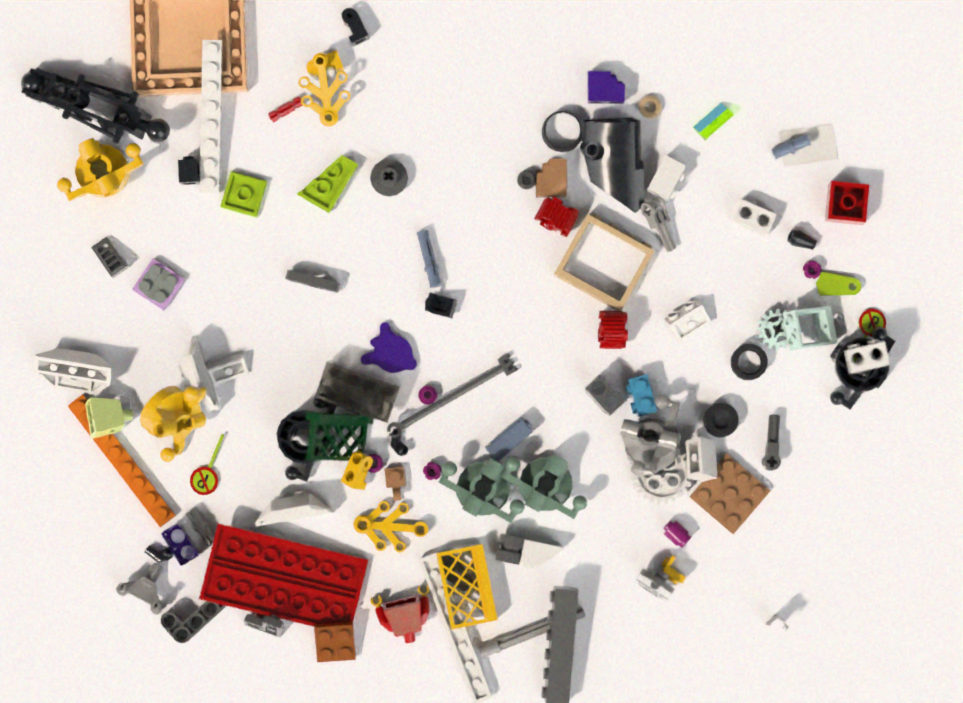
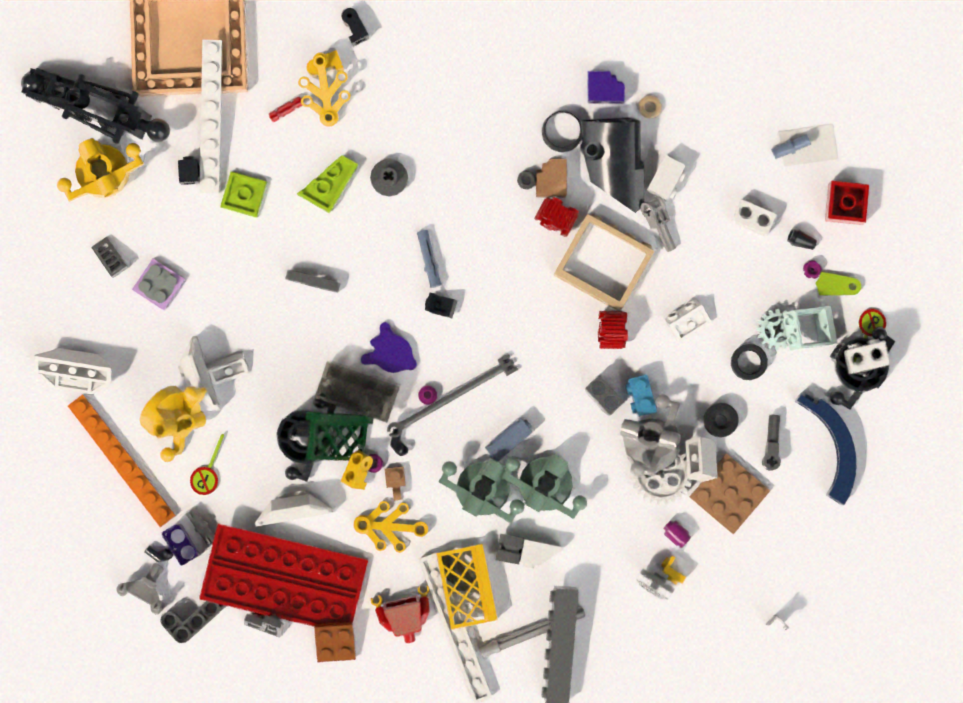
(106, 416): yellowish green torso -> none
(427, 471): magenta plate -> none
(713, 121): slope -> none
(844, 446): none -> dark blue arch

